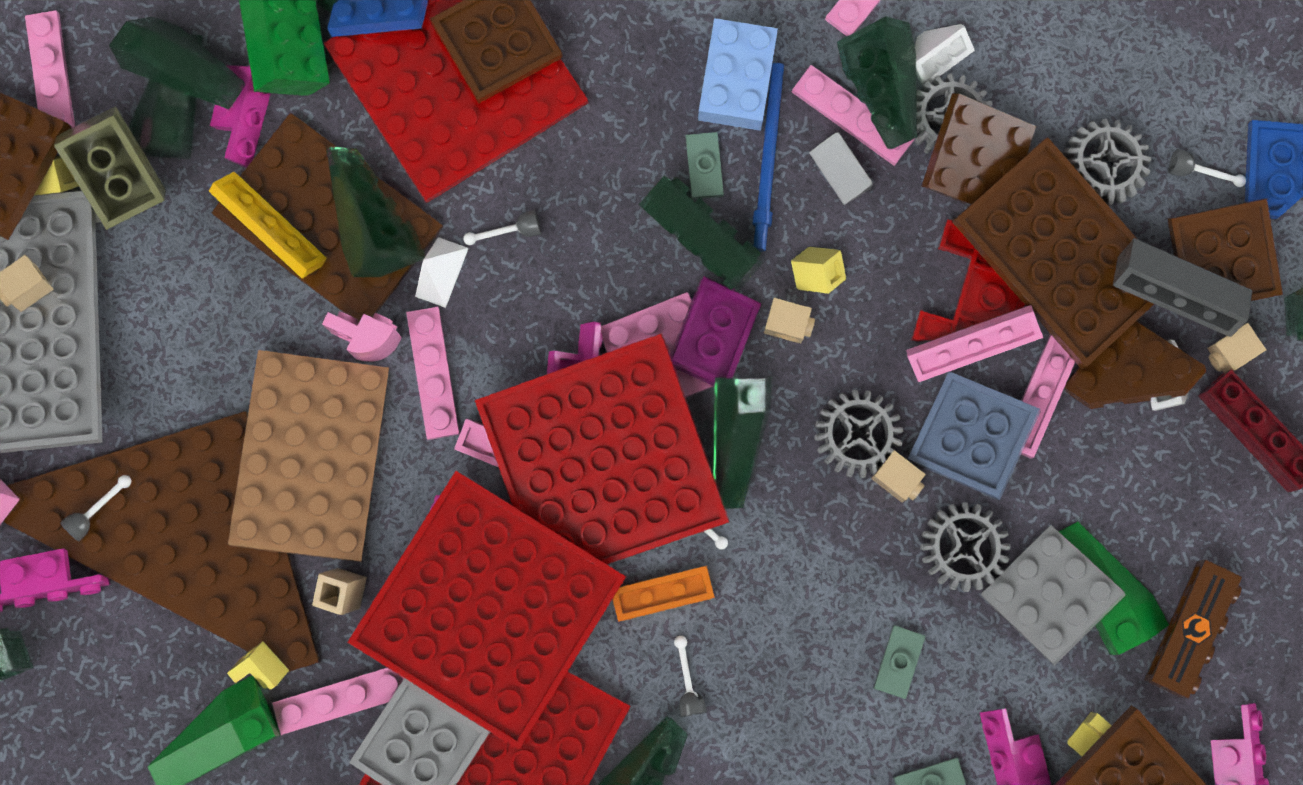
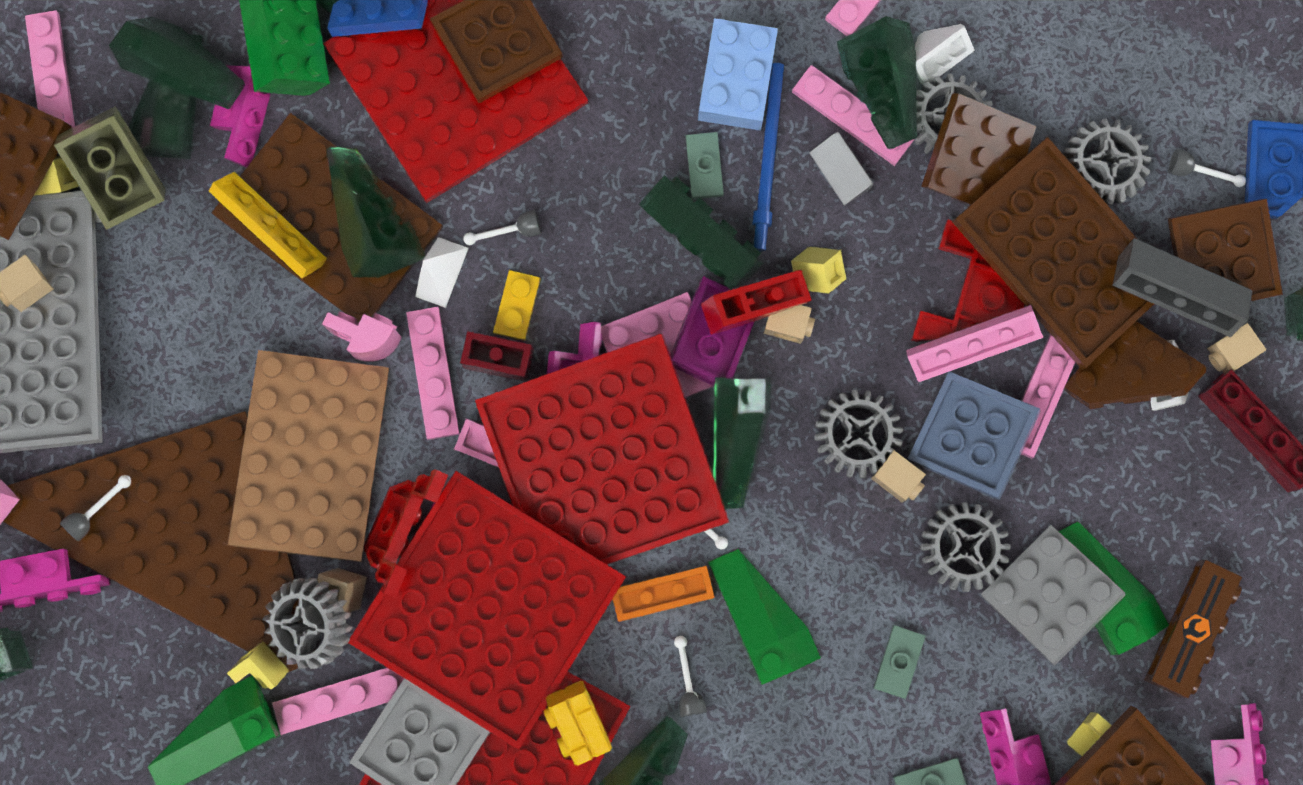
(316, 614): none -> light grey gear
(393, 523): none -> red wing
(497, 356): none -> dark red brick
(516, 305): none -> yellow plate
(578, 723): none -> yellow brick
(755, 301): none -> red slope
(767, 626): none -> green wedge

